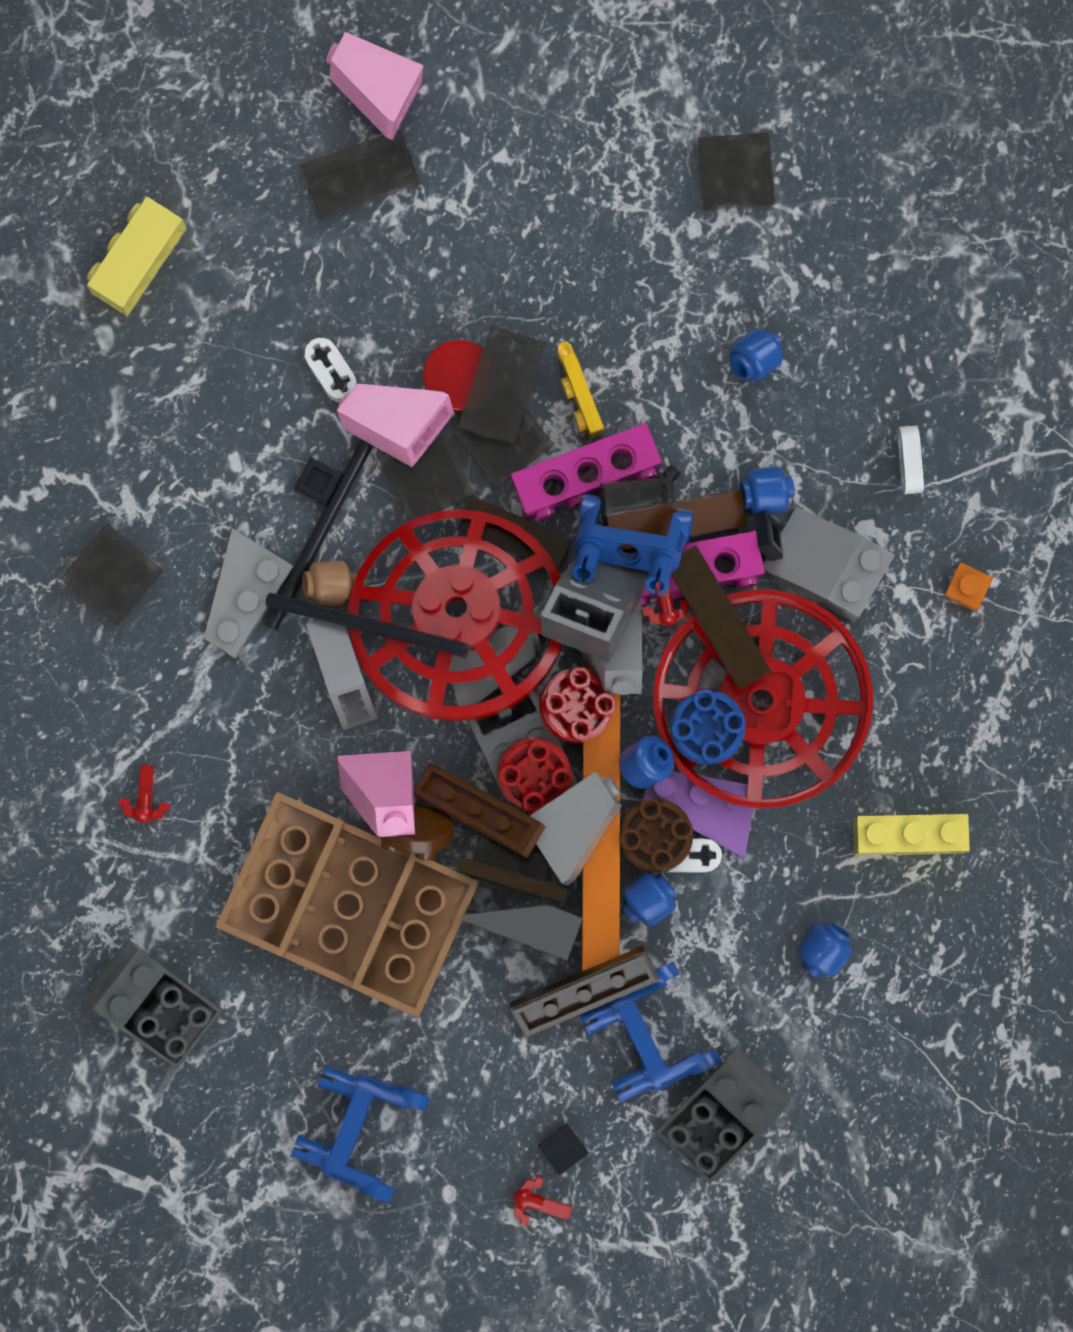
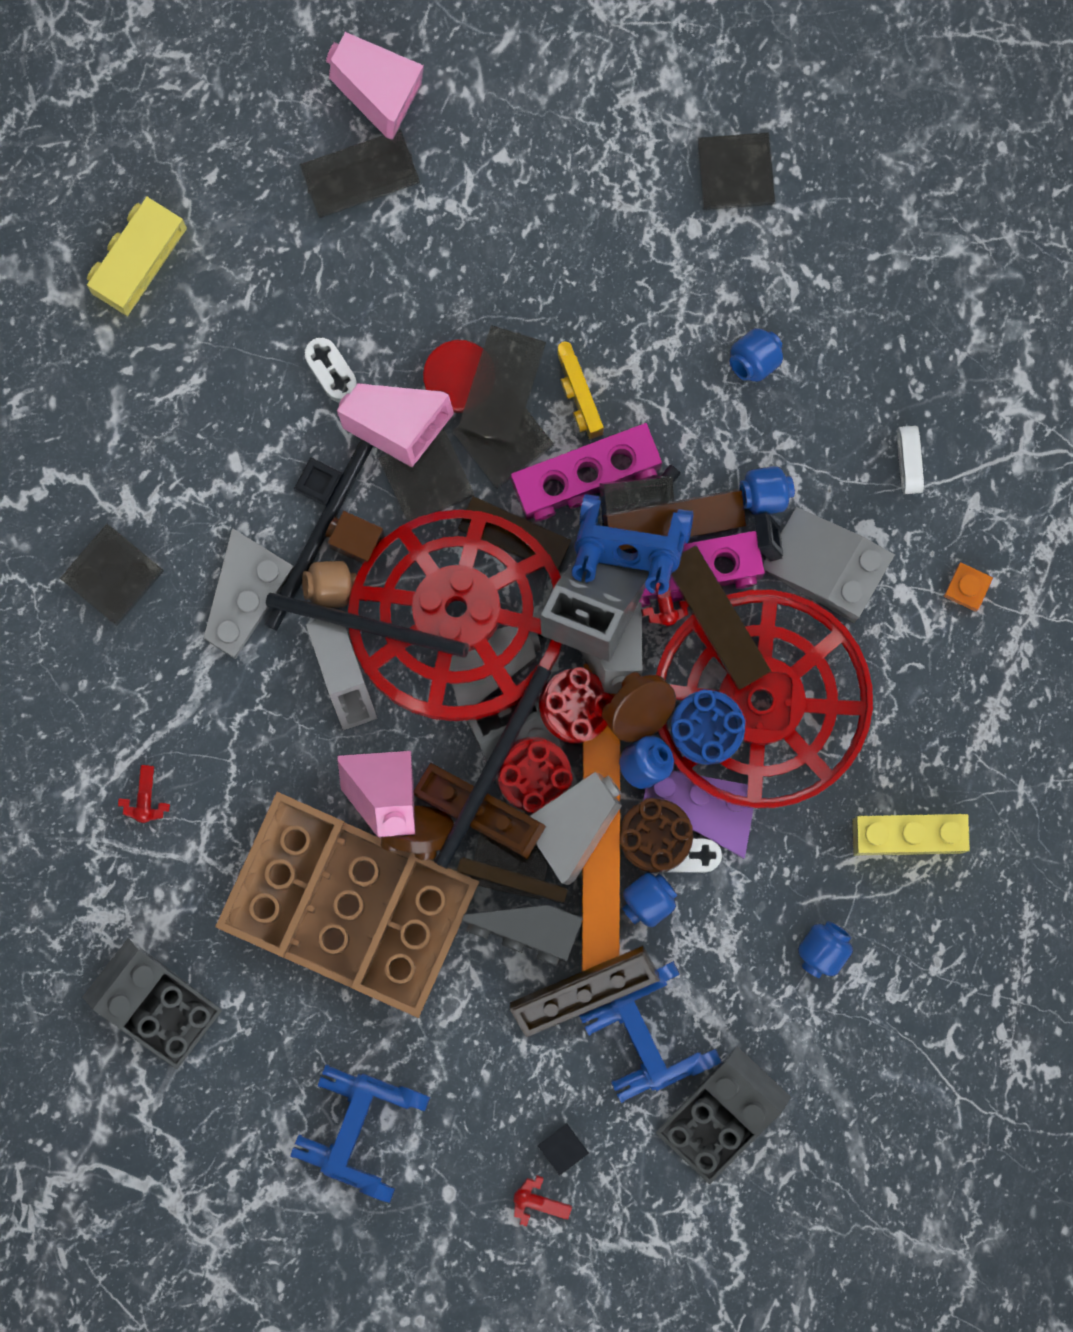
(354, 536): none -> reddish brown brick
(492, 767): none -> black piece
(640, 707): none -> reddish brown tile

